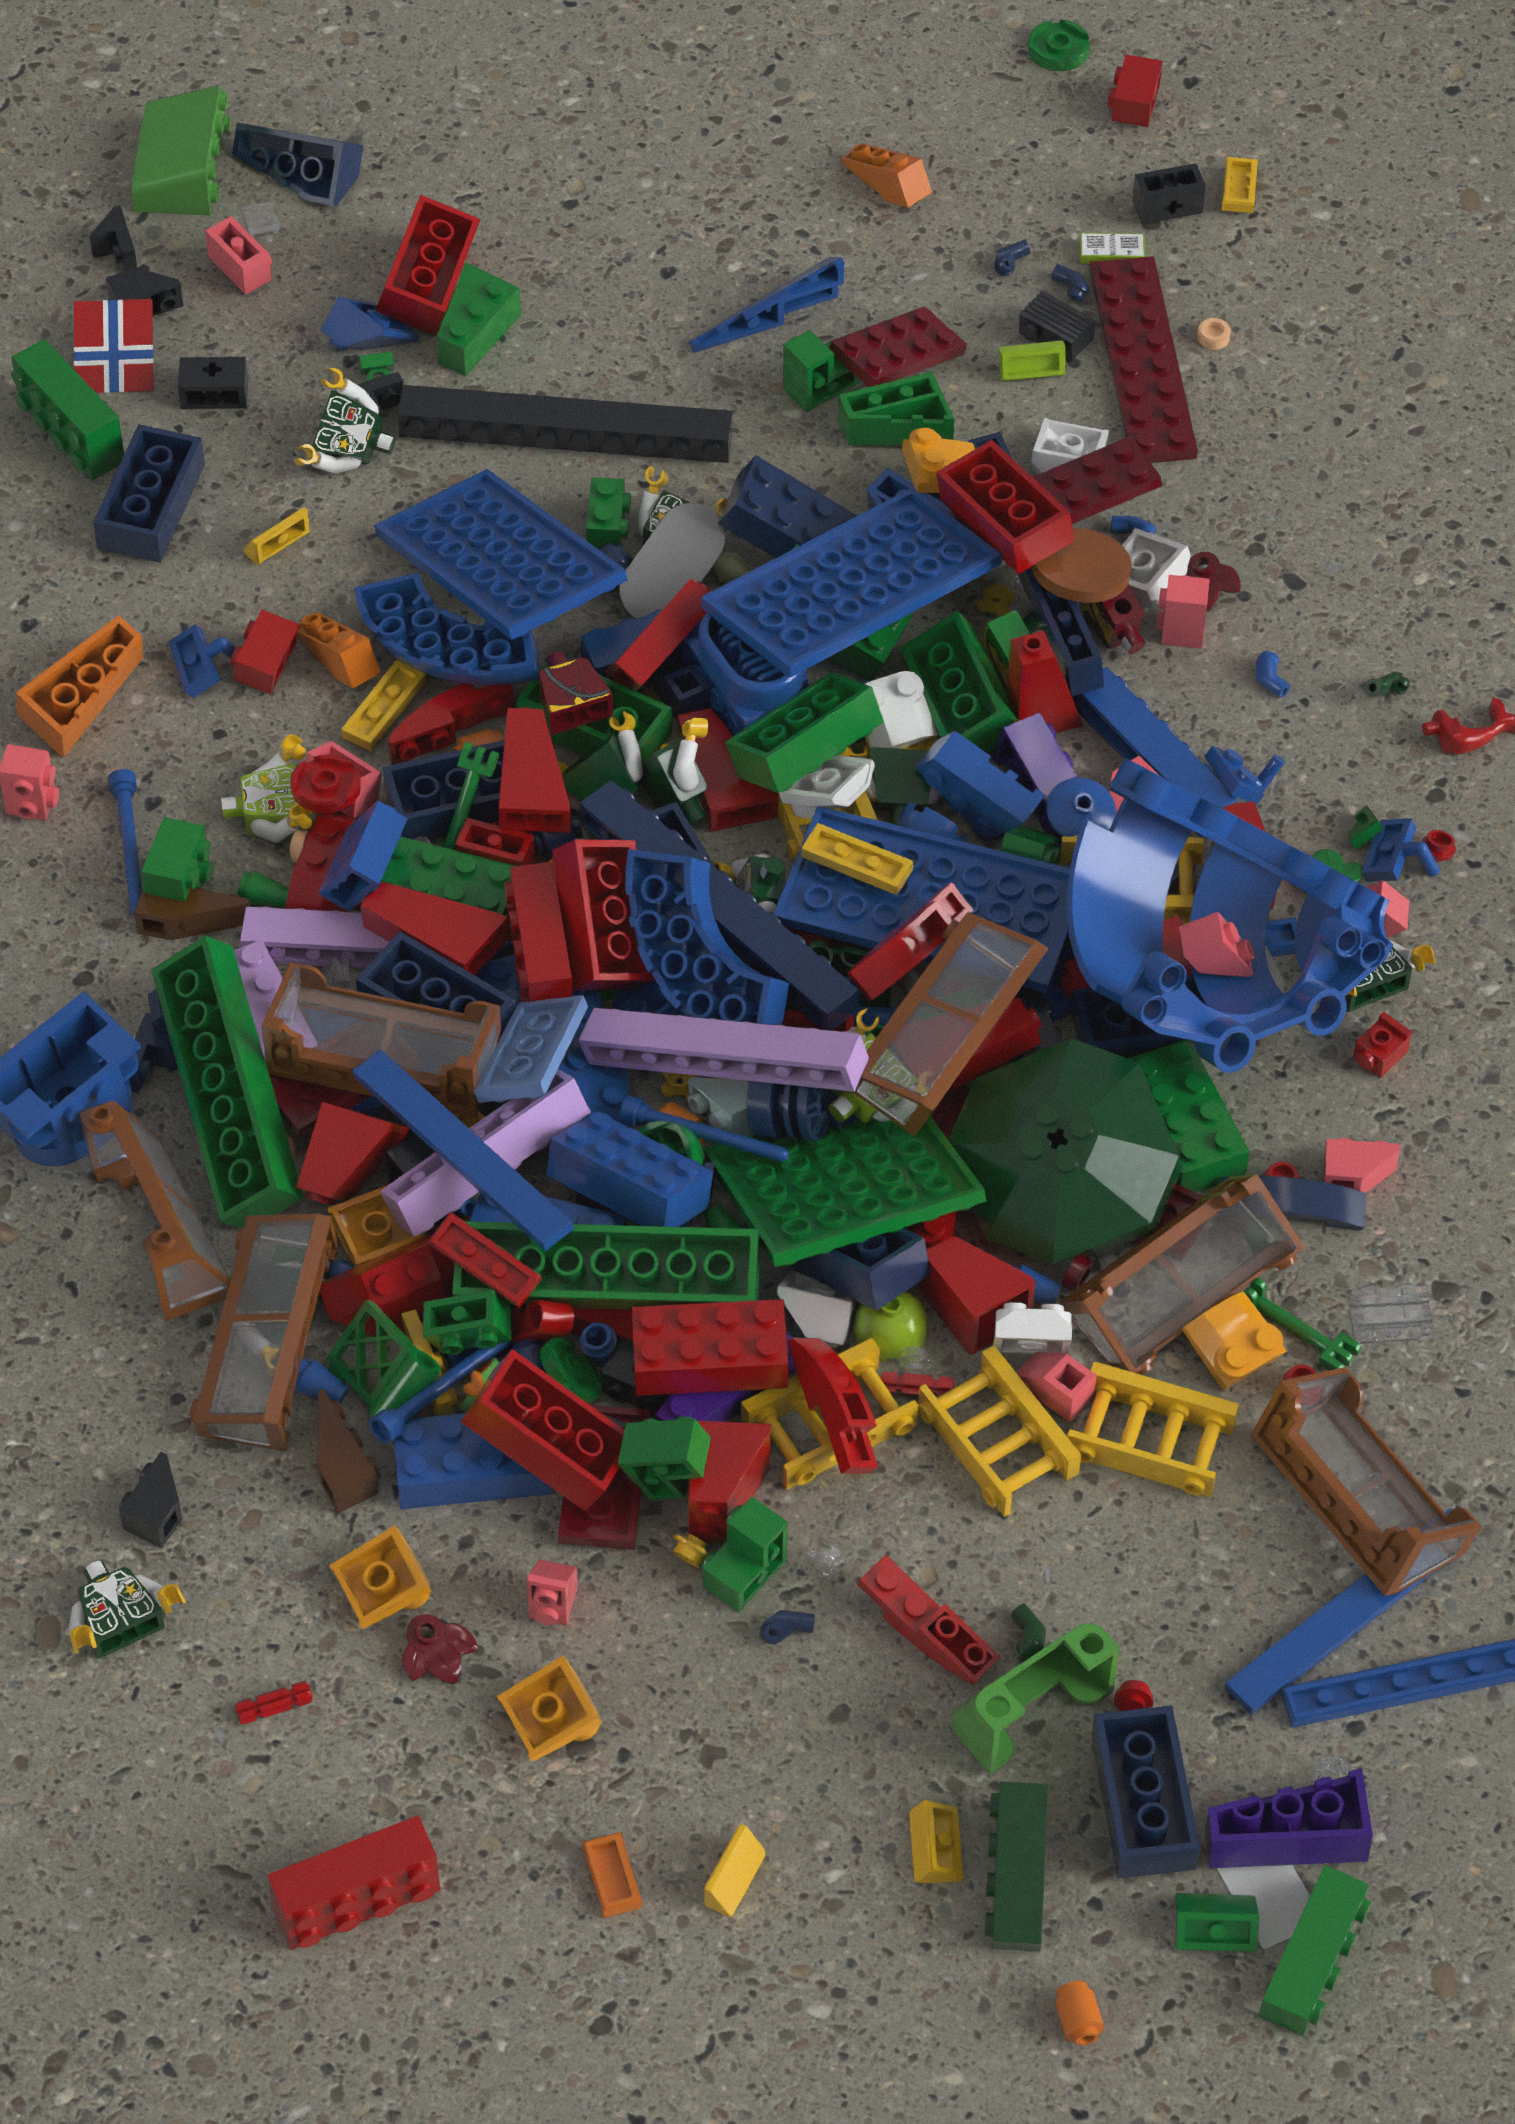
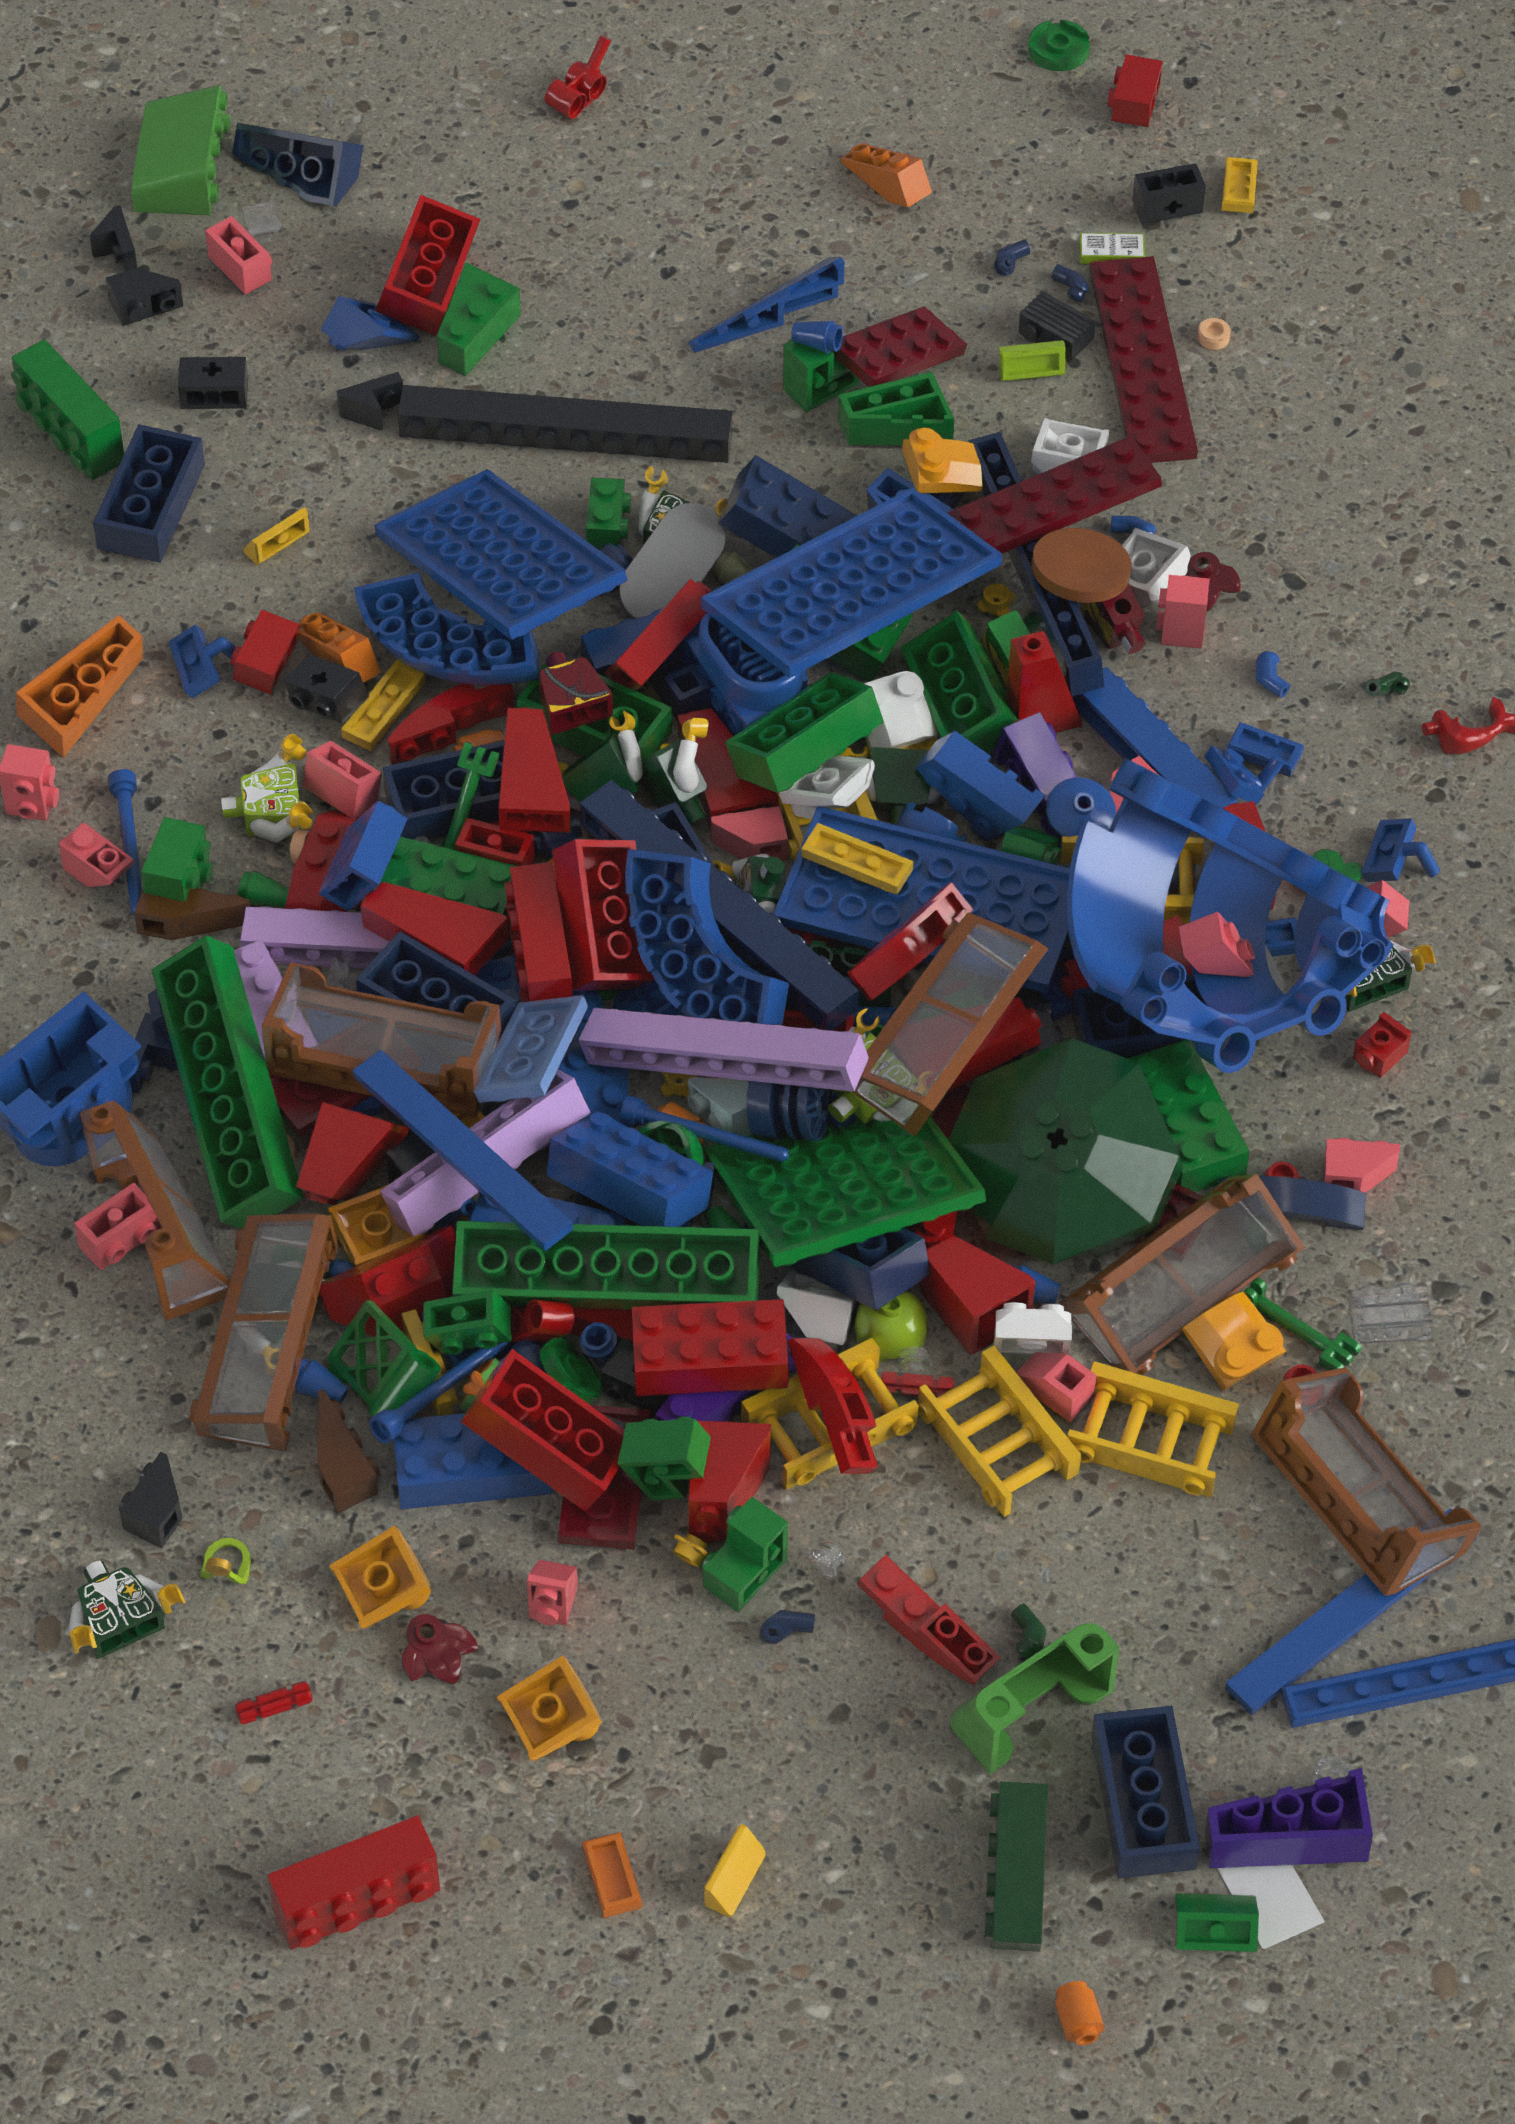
(92, 857): none -> coral slope
(114, 344): sticker -> none
(116, 1227): none -> coral brick
(221, 1567): none -> lime piece
(325, 784): red tile -> none
(326, 689): none -> black brick
(347, 429): torso -> none
(376, 364): green tile -> none
(484, 1260): red tile -> none
(581, 84): none -> red beam
(751, 833): none -> coral slope
(820, 335): none -> blue cone
(936, 1843): yellow slope -> none
(1005, 506): red brick -> none
(1077, 1273): dark red tile -> none
(1133, 1695): red plate -> none
(1260, 746): none -> blue plate
(1314, 1950): green brick -> none
(1364, 828): green tile -> none
(1440, 845): red plate -> none

